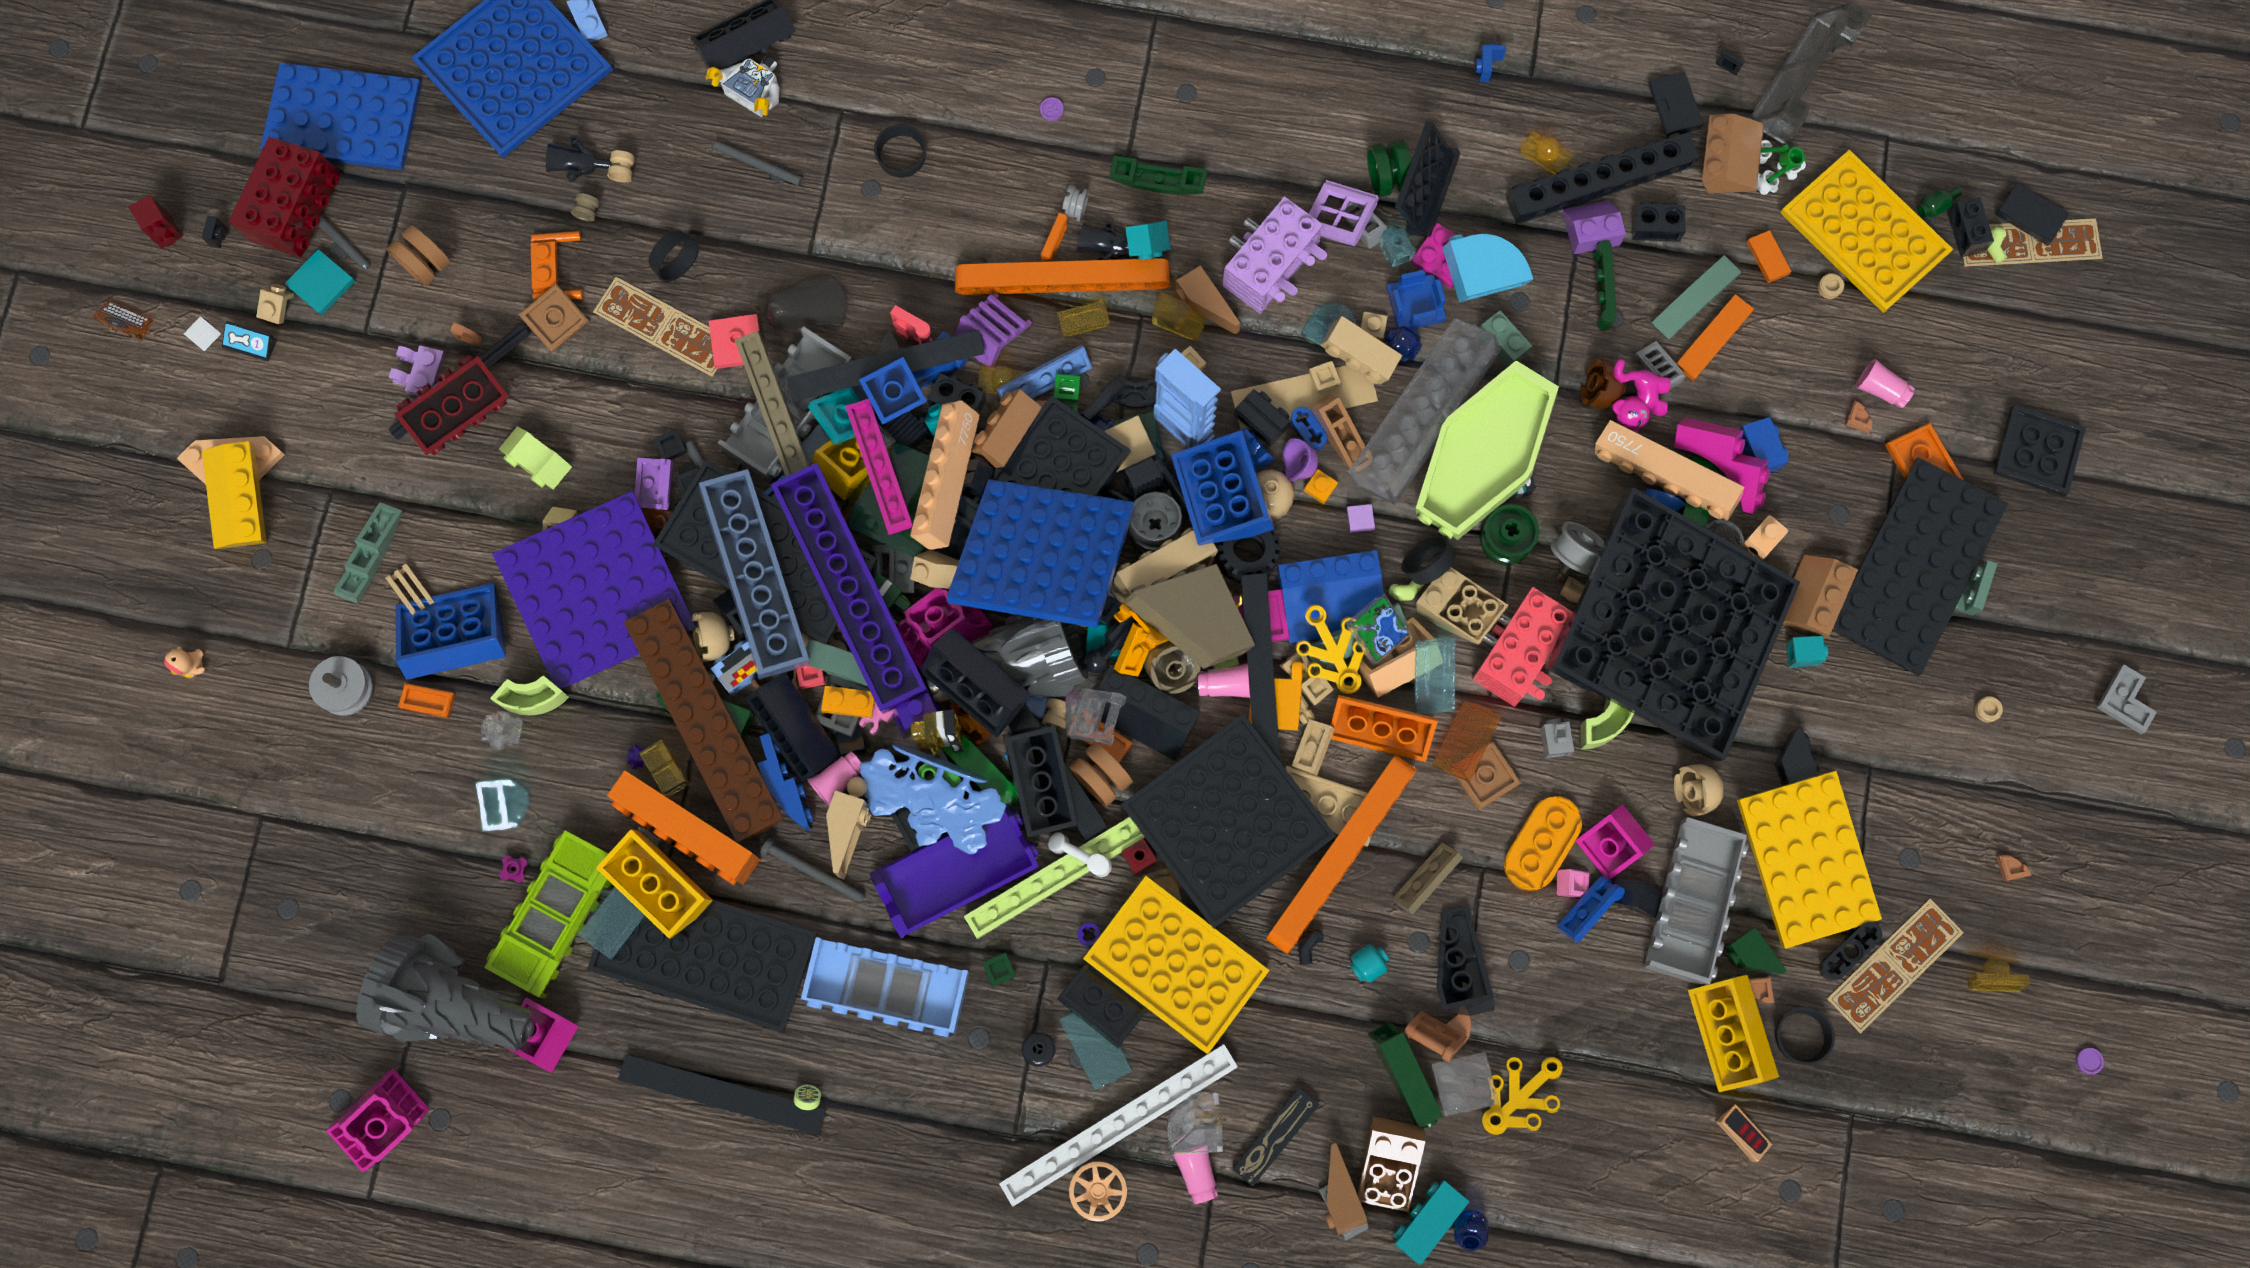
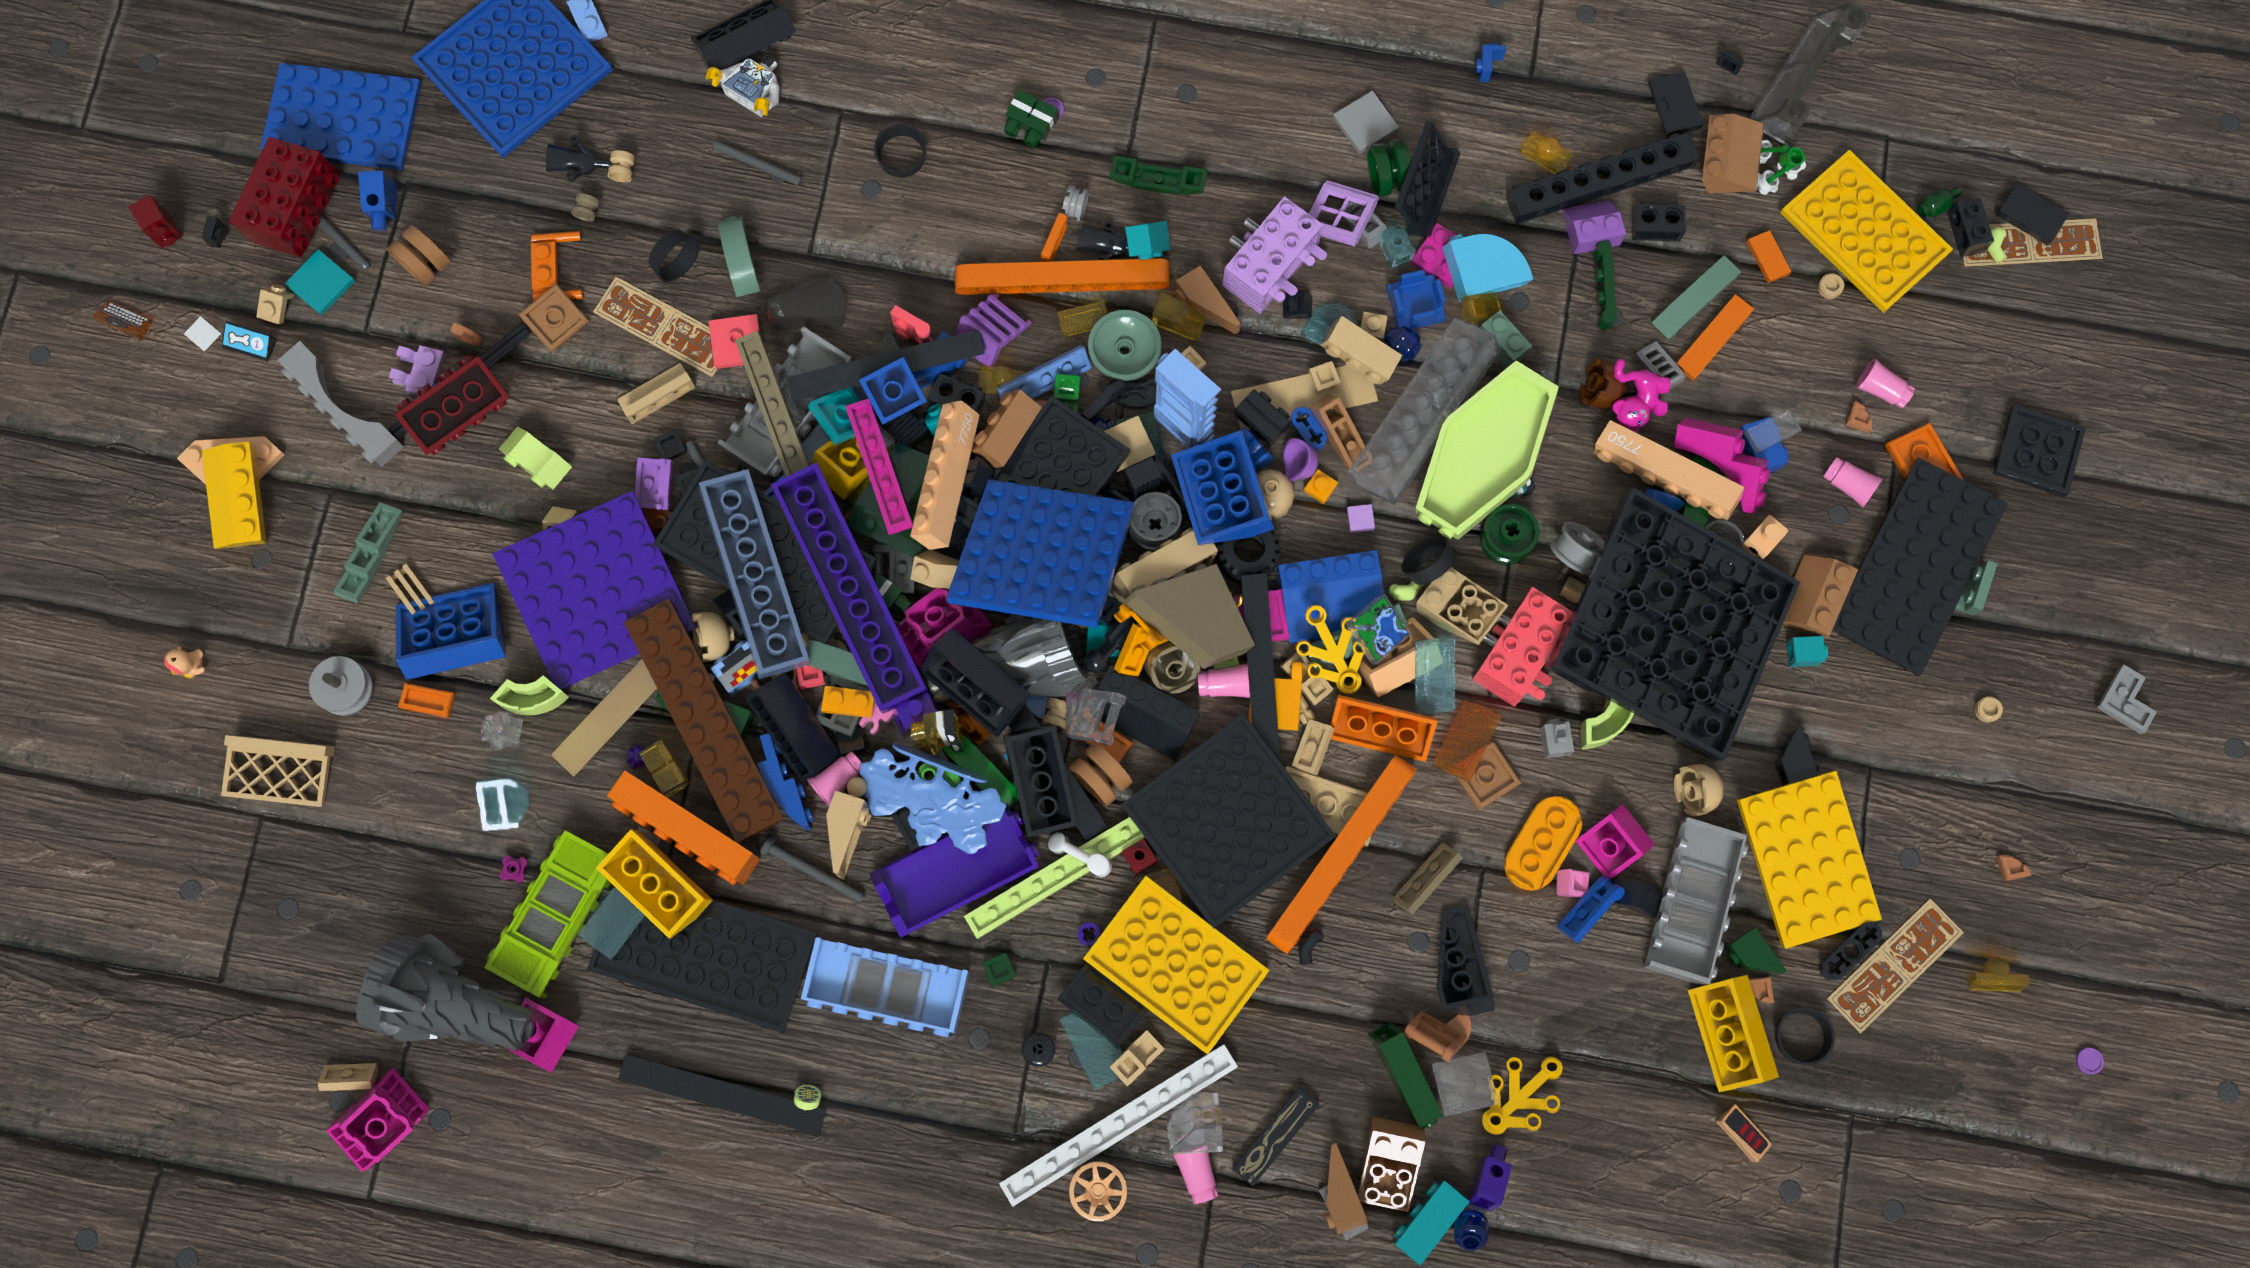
(276, 748): none -> tan fence
(348, 1077): none -> tan plate
(373, 437): none -> light grey arch
(378, 197): none -> blue torso
(605, 719): none -> tan sticker
(656, 393): none -> tan panel
(738, 256): none -> sand green arch
(1032, 116): none -> dark green hips
(1129, 331): none -> sand green dish
(1136, 1057): none -> tan slope
(1297, 306): none -> black slope
(1365, 122): none -> light grey tile
(1369, 963): teal head -> none
(1480, 307): none -> clear yellow tile
(1486, 1189): none -> dark purple torso
(1773, 431): none -> clear tile
(1852, 480): none -> bright pink plant

